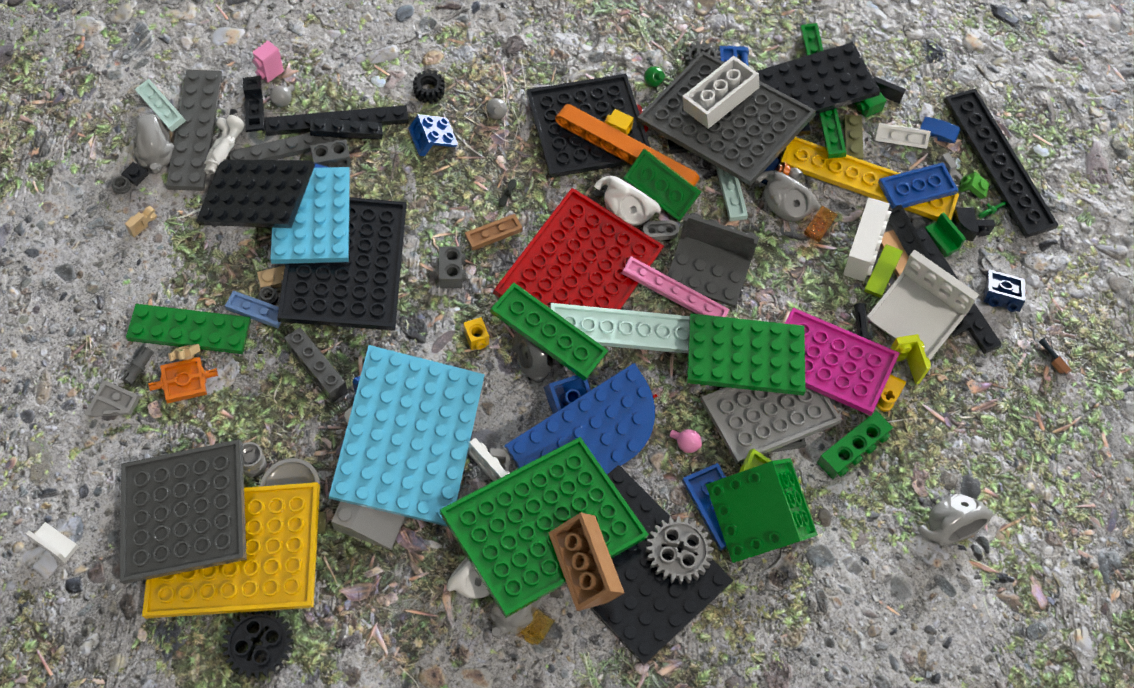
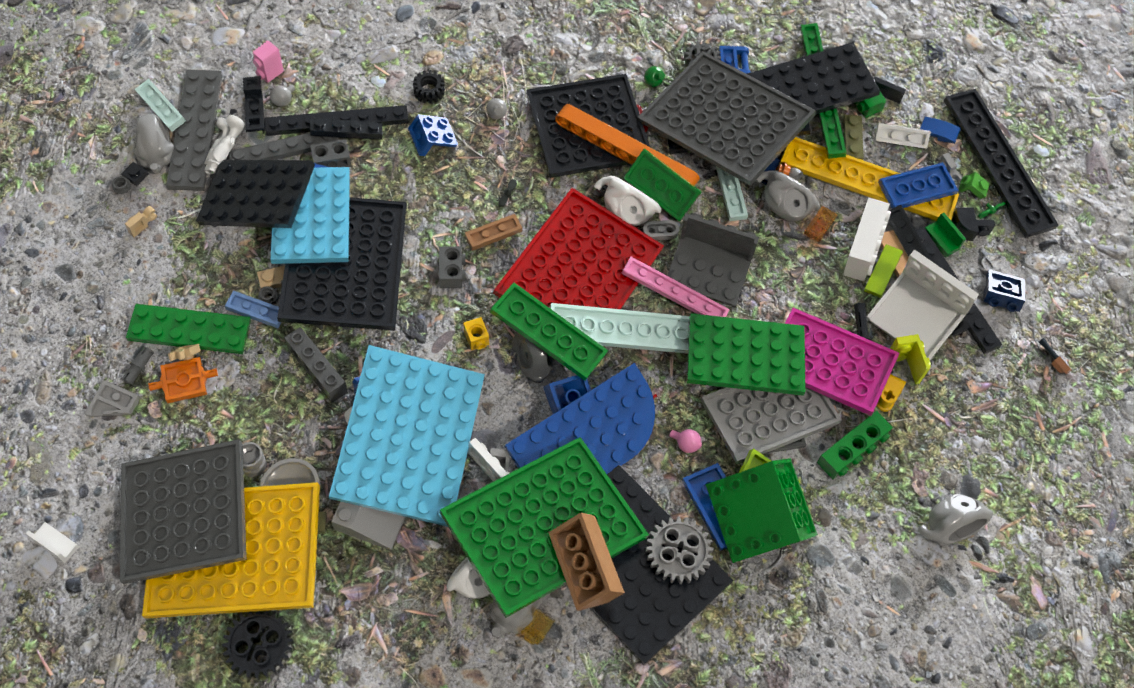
(620, 121): yellow brick -> none
(721, 92): white brick -> none

